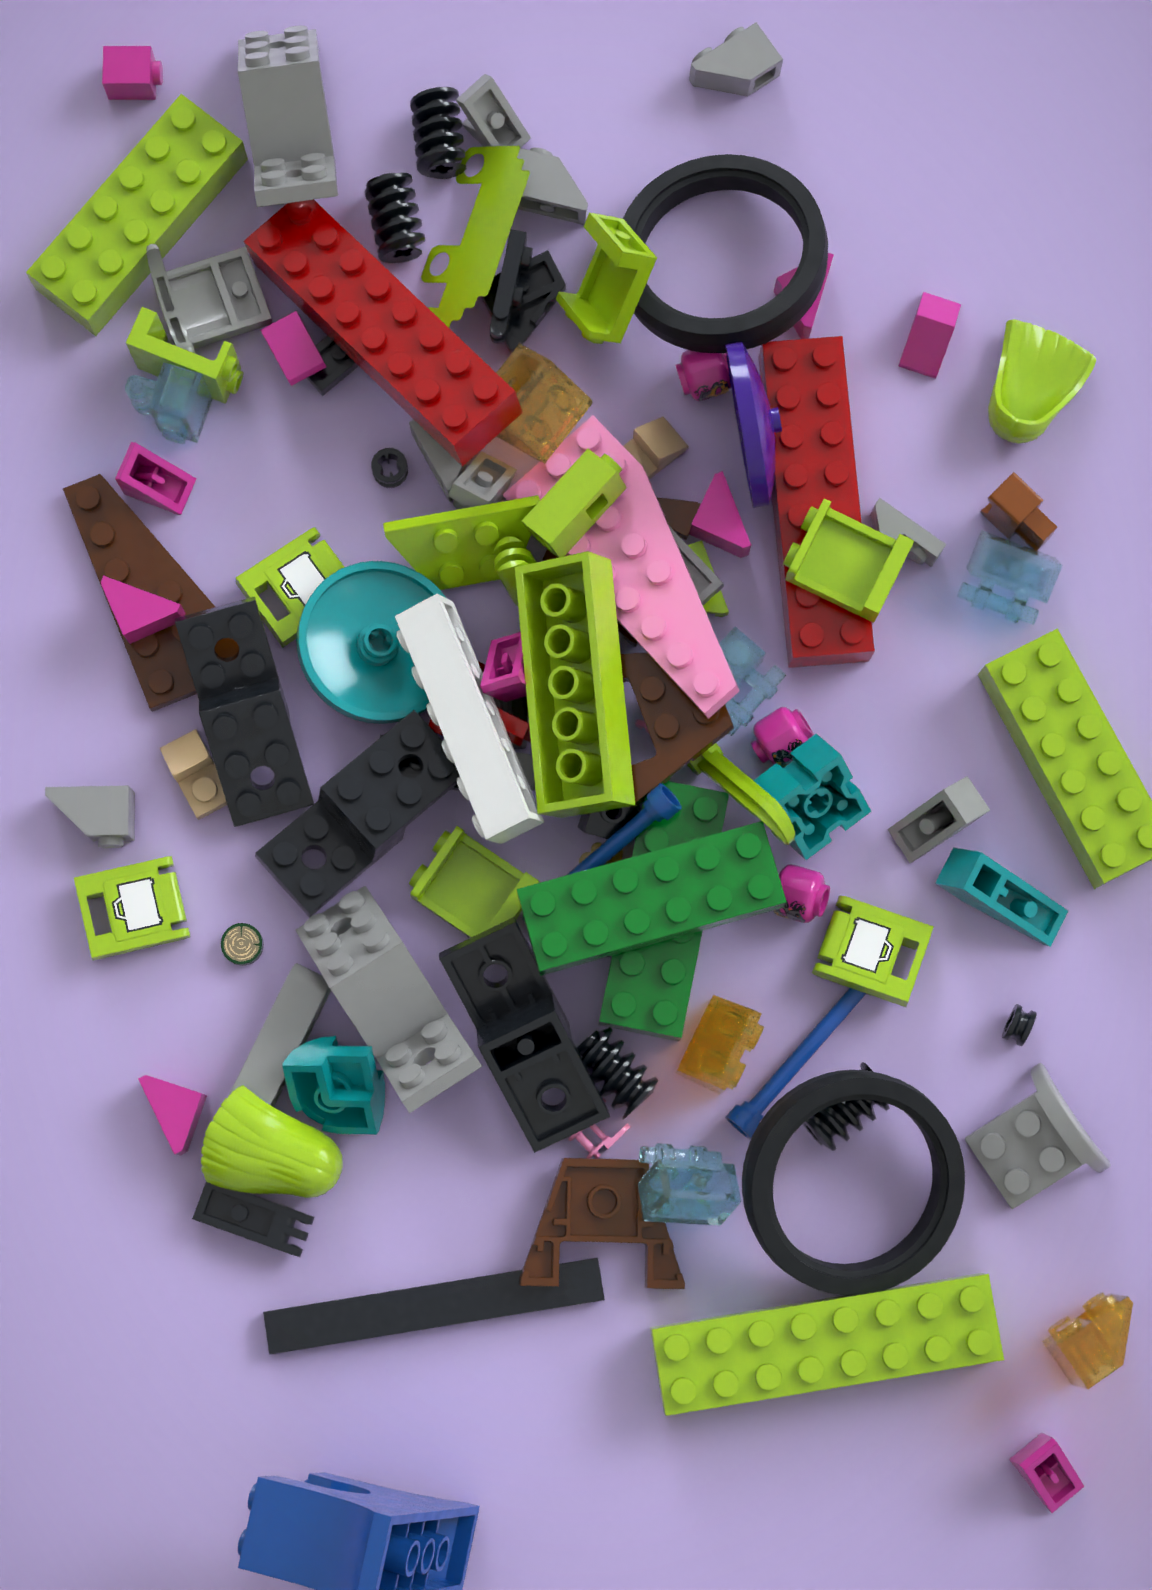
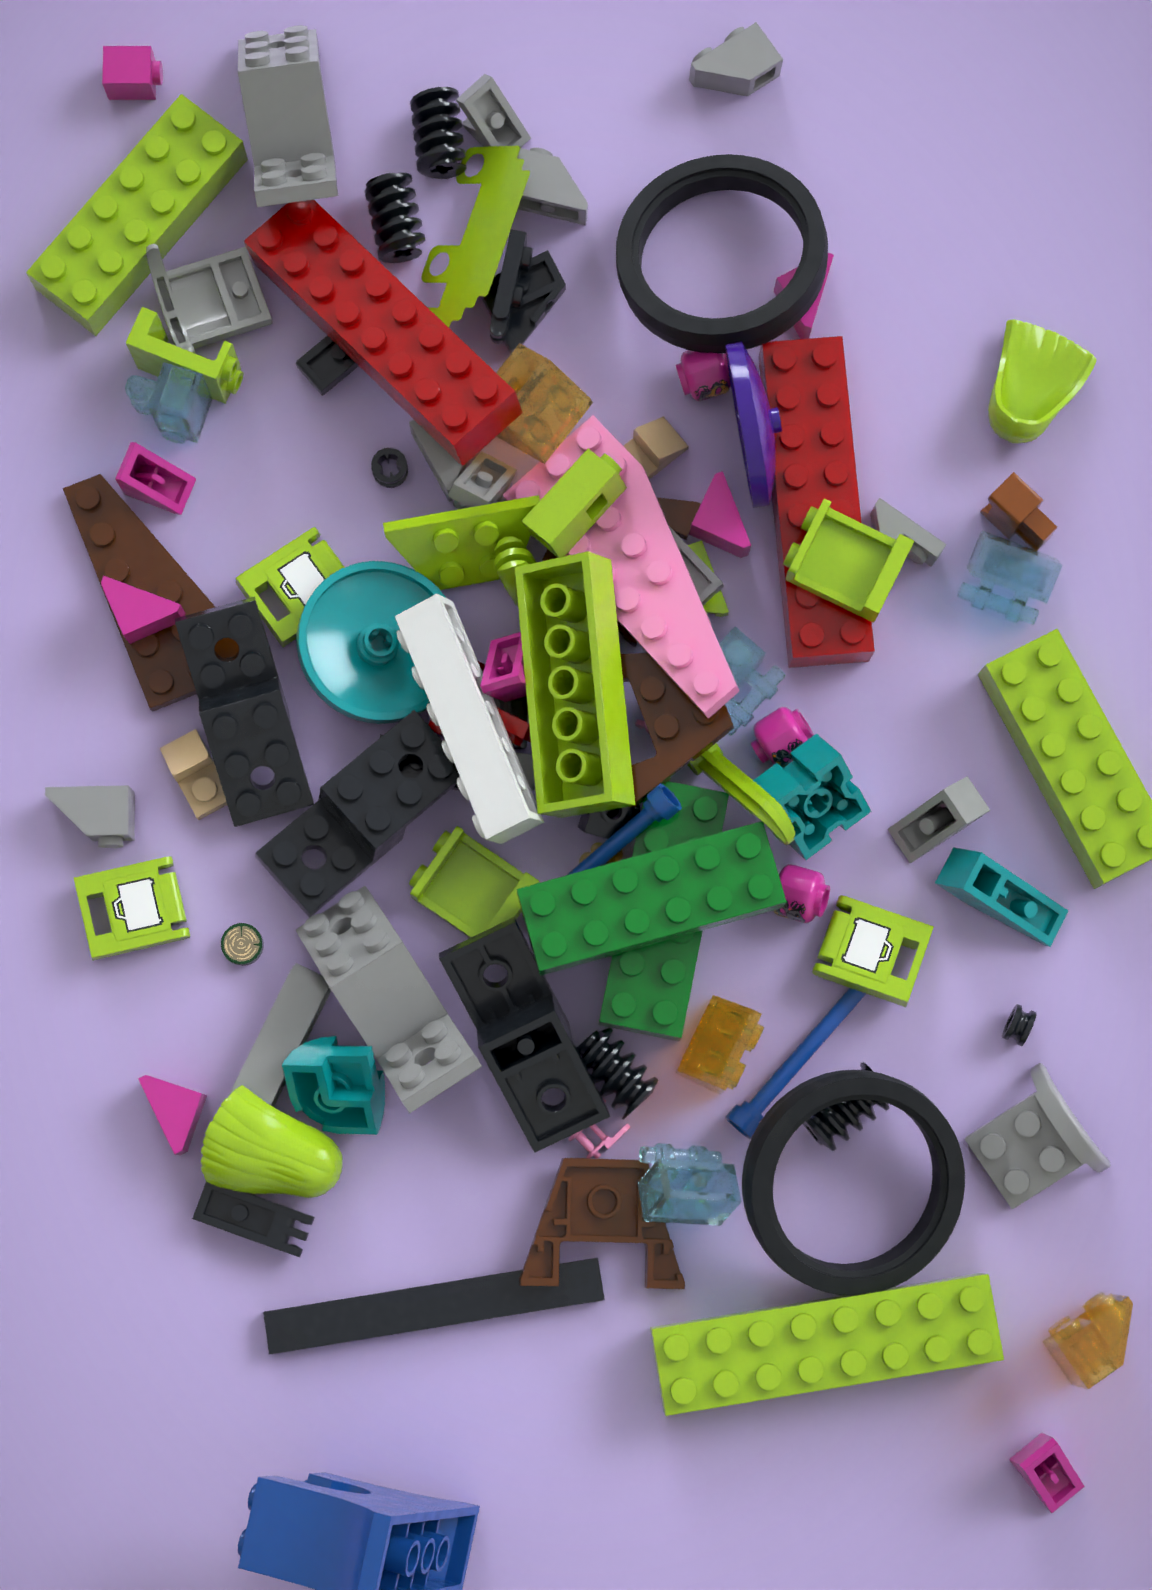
(293, 348): dark pink slope -> none
(611, 282): lime panel -> none
(929, 335): dark pink slope -> none

